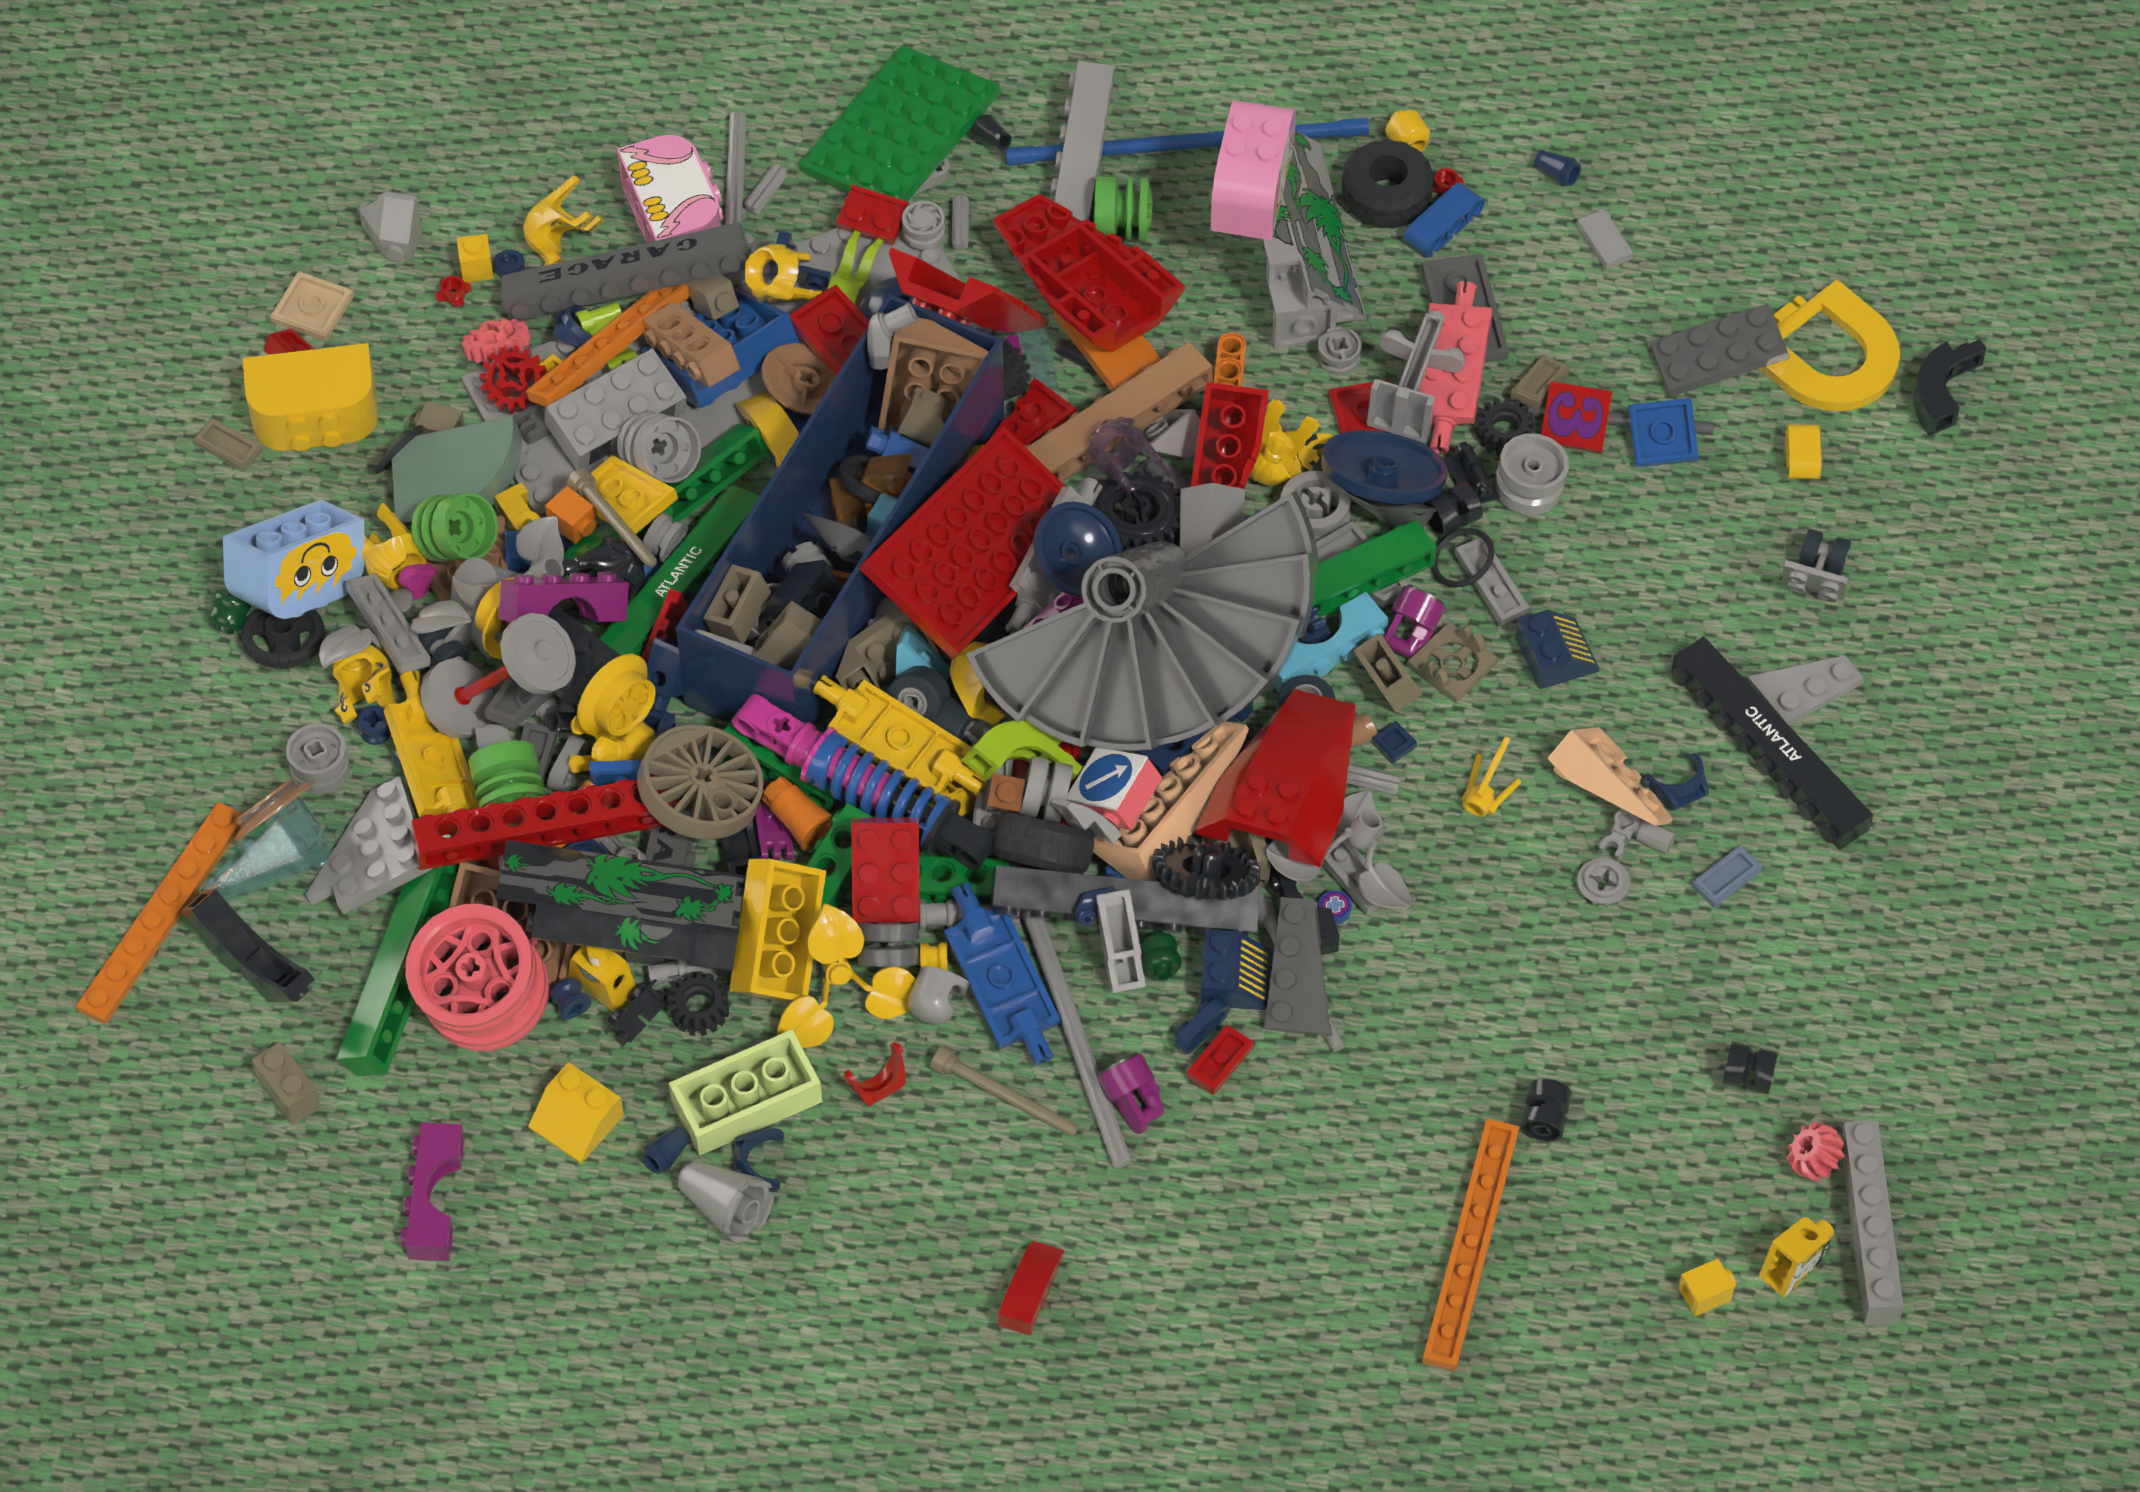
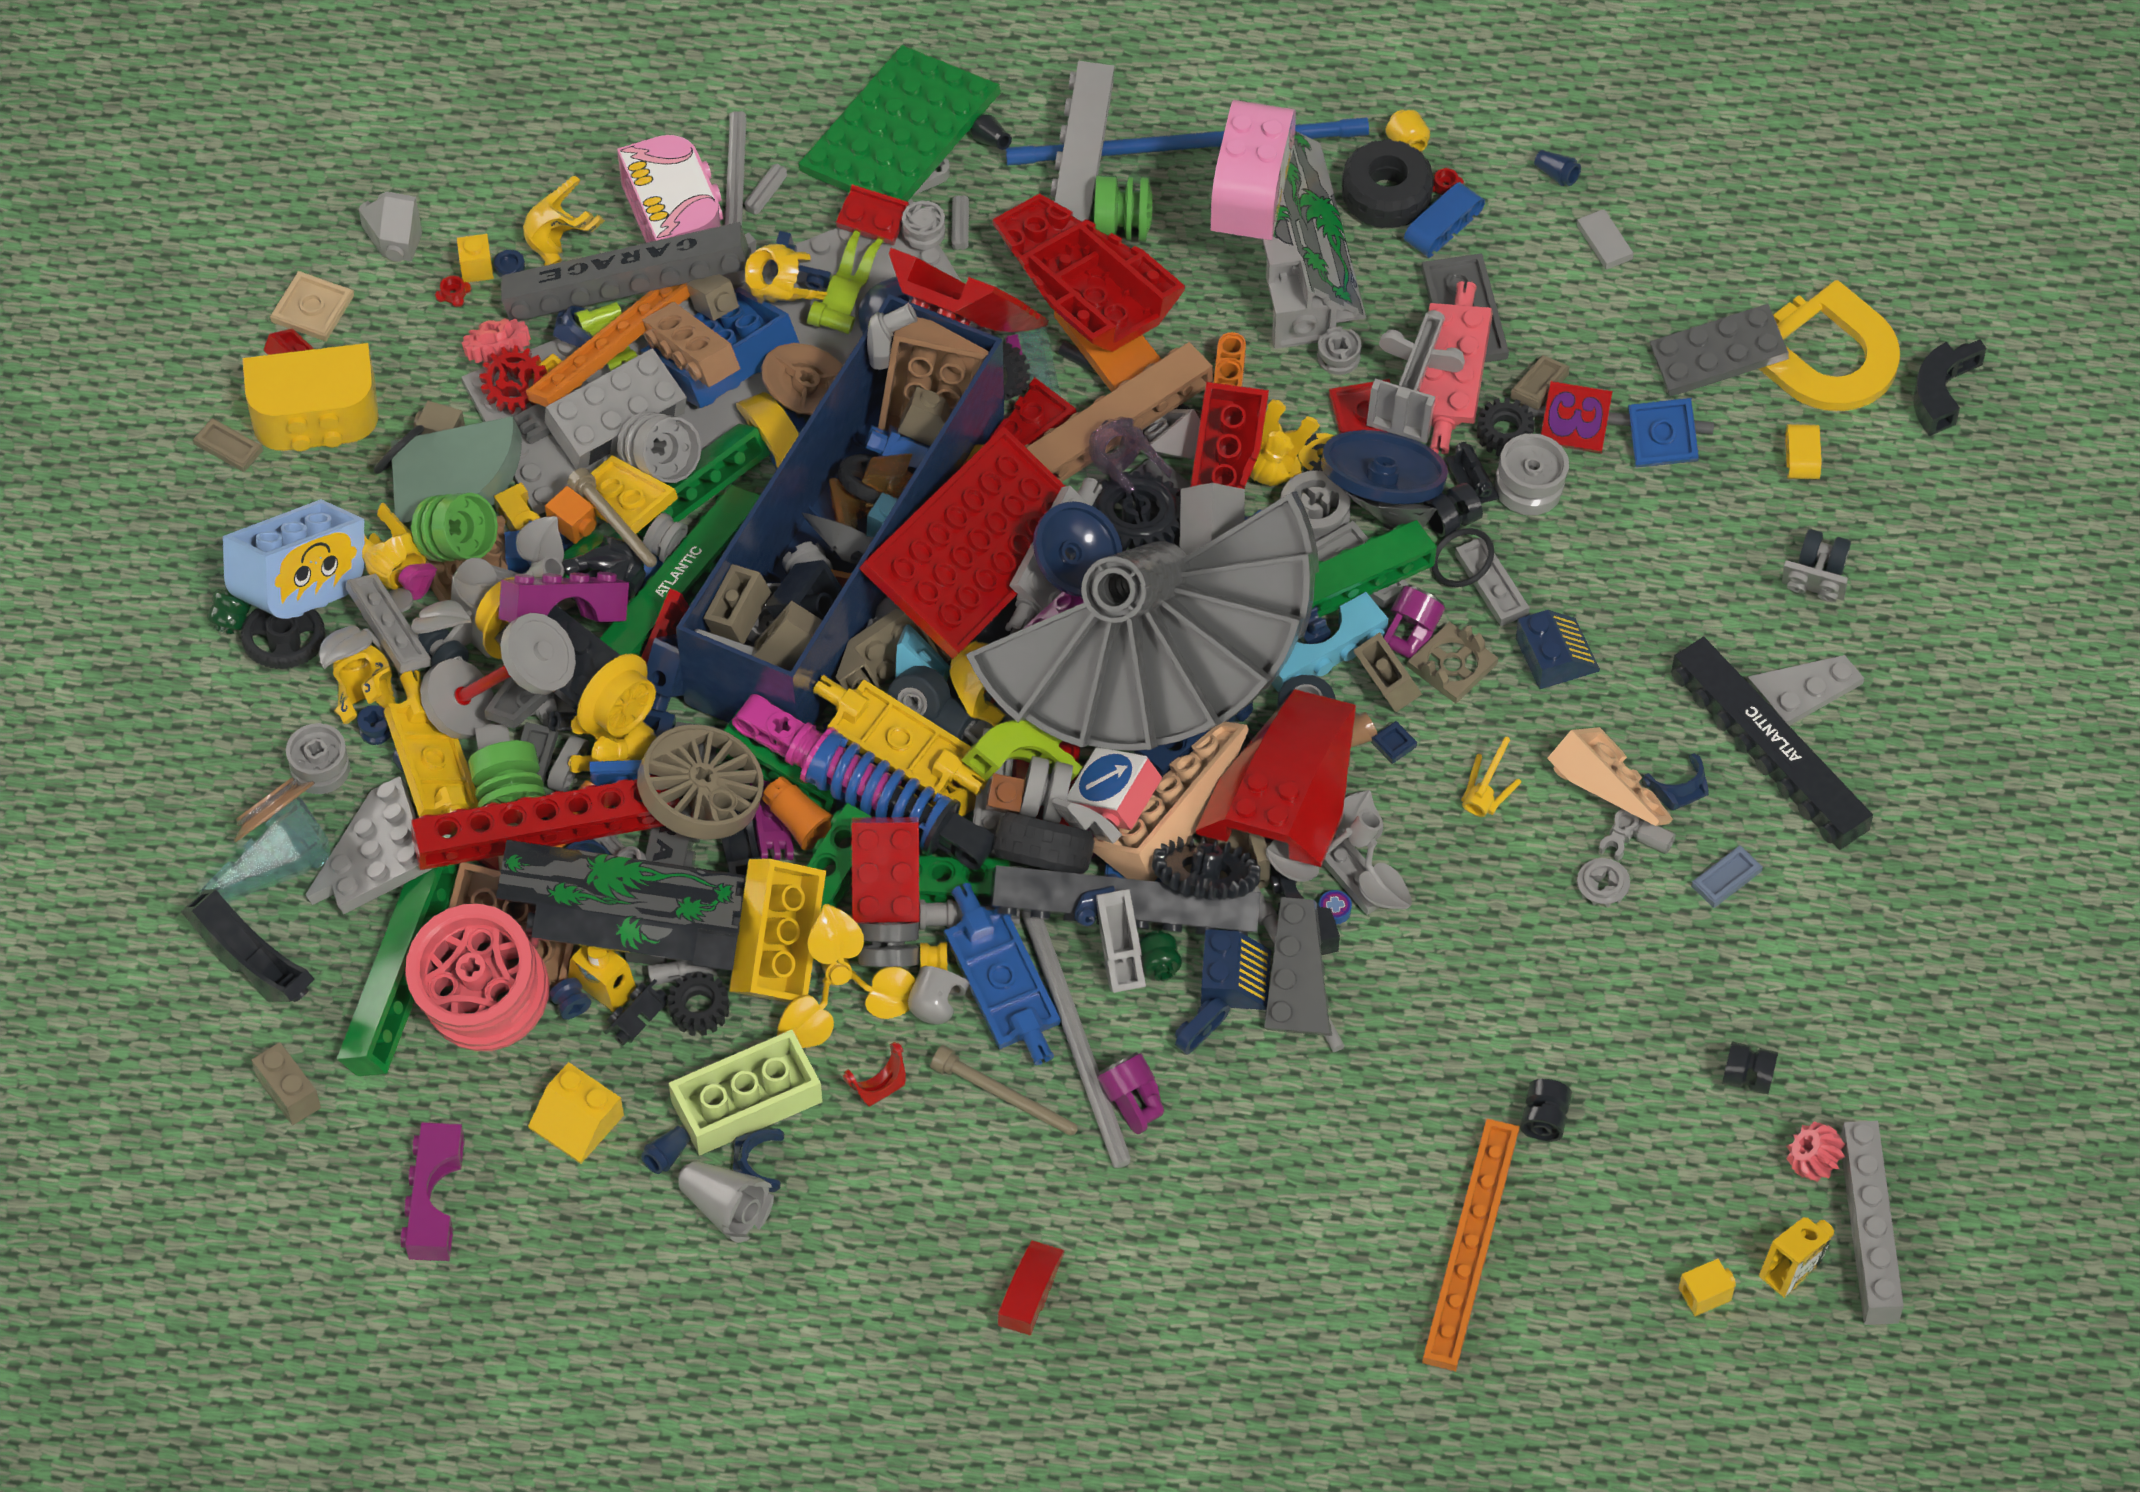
(160, 914): orange plate -> none
(830, 326): red plate -> none
(1220, 1059): red plate -> none
(1373, 779): light grey axle -> none

